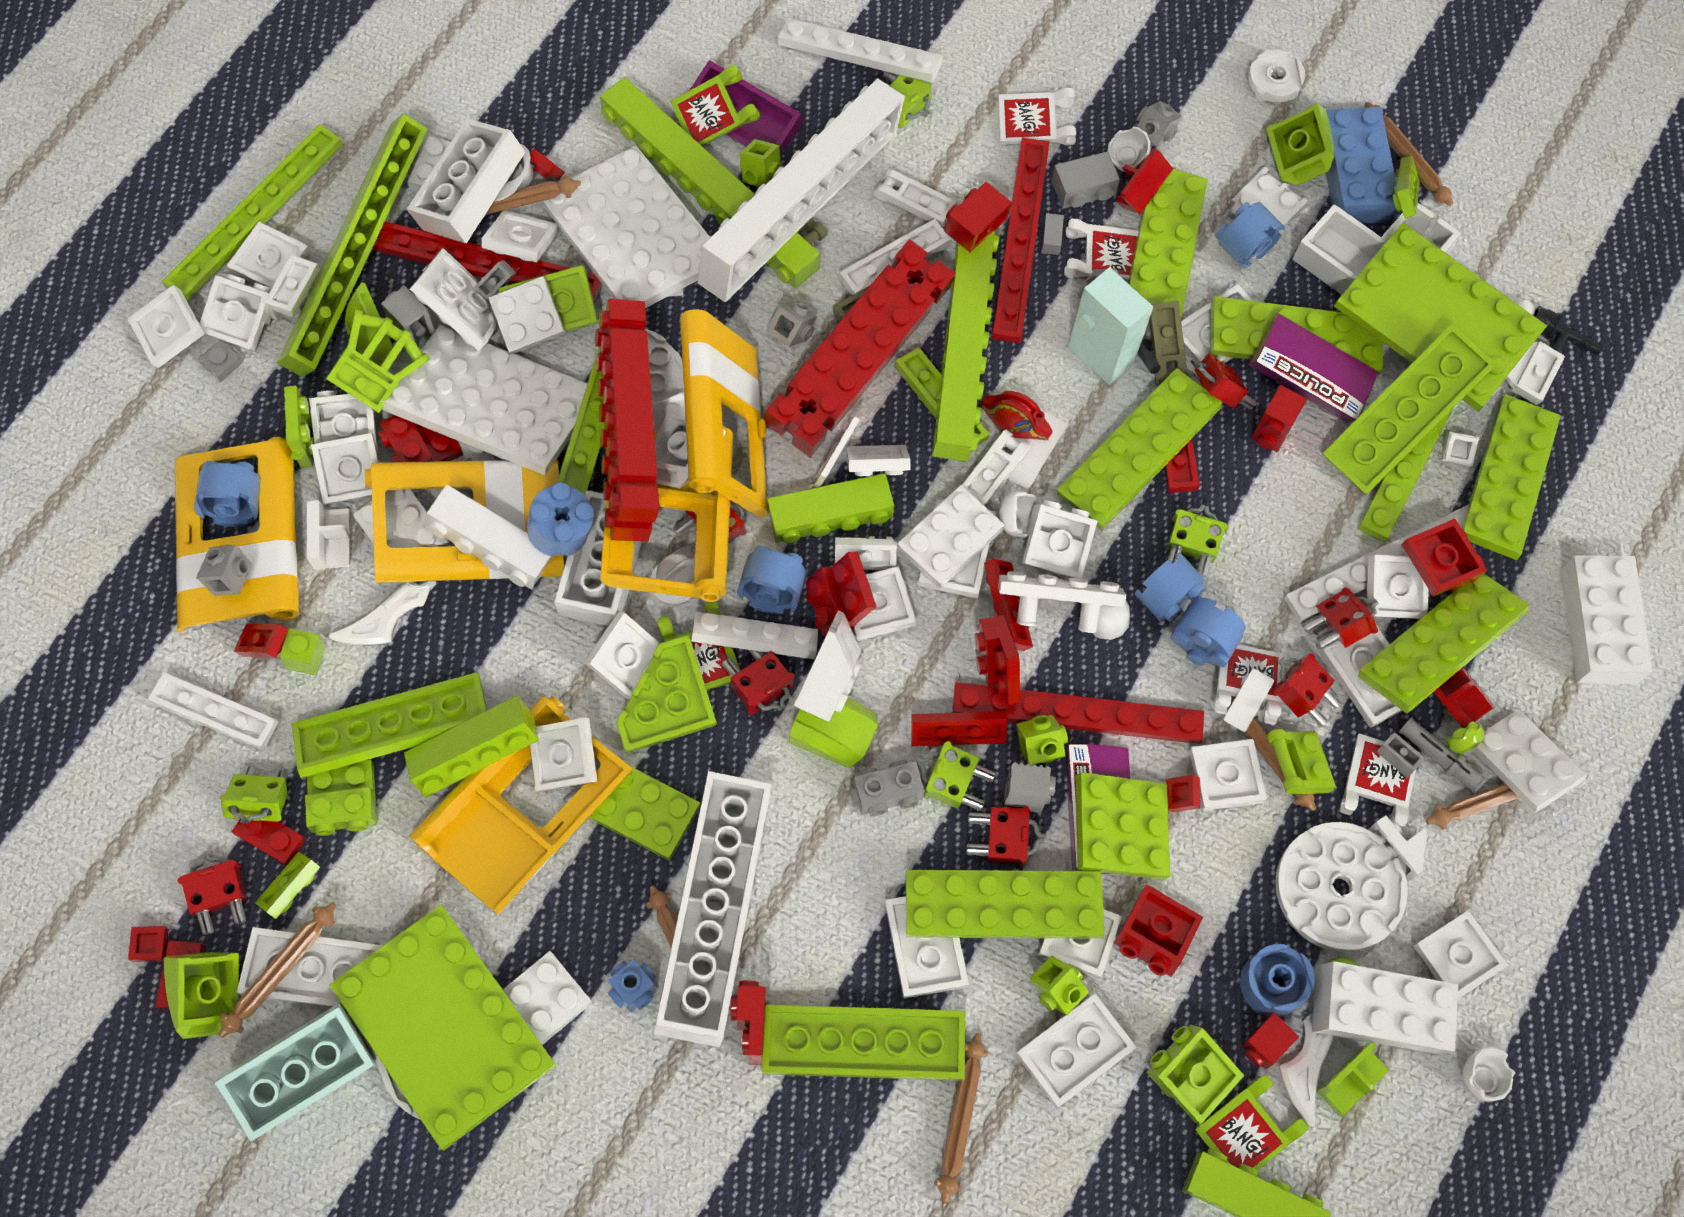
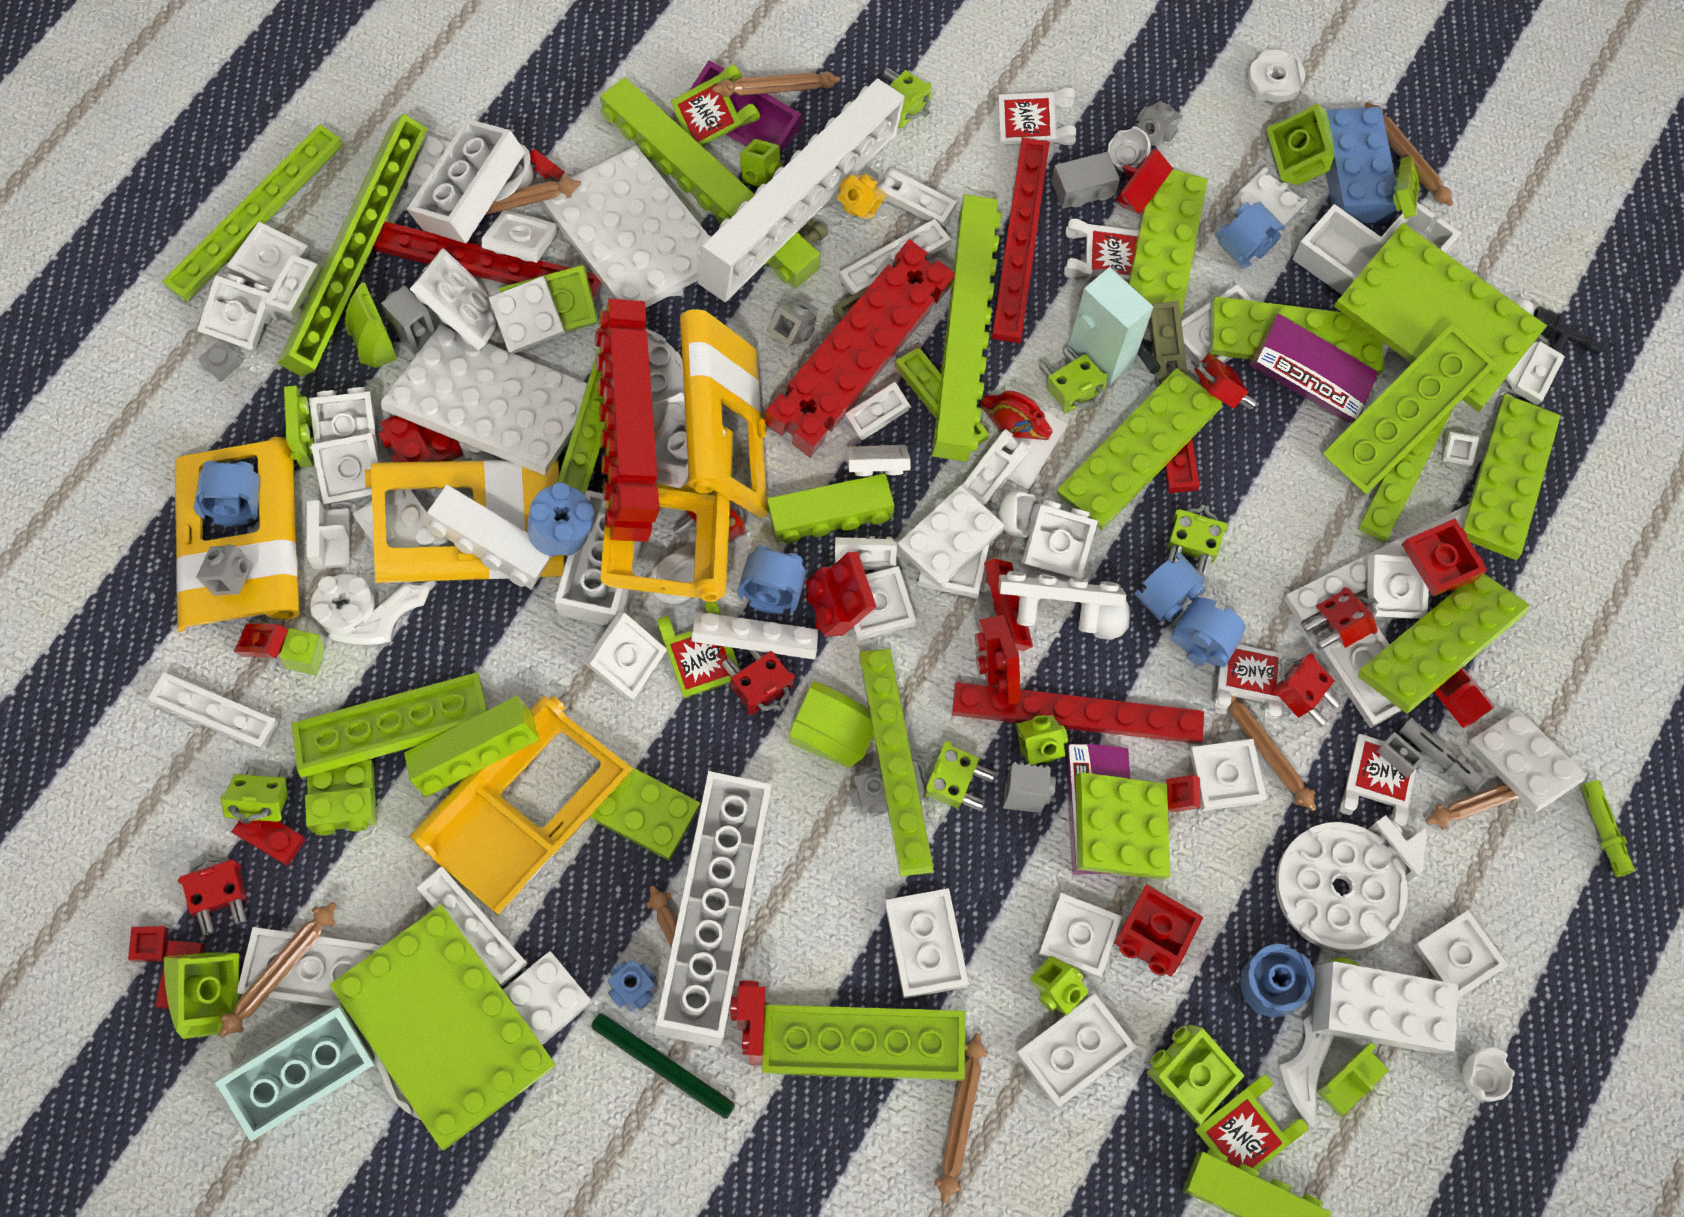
(165, 326): white plate -> none
(287, 885): lime plate -> none
(334, 589): none -> white plate
(363, 377): lime plate -> none
(483, 936): none -> white plate
(495, 279): light grey piece -> none
(563, 755): white plate -> none
(663, 1065): none -> dark green axle
(667, 699): lime plate -> none
(775, 84): none -> medium nougat wheel
(831, 672): white wedge -> none
(833, 455): white piece -> none
(860, 50): white plate -> none
(860, 195): none -> yellow brick
(878, 411): none -> white plate
(895, 763): none -> lime plate
(958, 728): red plate -> none
(977, 216): red brick -> none
(1004, 904): lime plate -> none
(1007, 835): red piece -> none
(1052, 234): light grey piece -> none
(1075, 381): none -> lime piece
(1248, 700): white sticker -> none
(1269, 1042): red brick -> none
(1278, 419): red brick -> none
(1302, 762): lime plate -> none
(1466, 738): lime plate -> none
(1606, 620): white brick -> none
(1612, 841): none -> lime pin

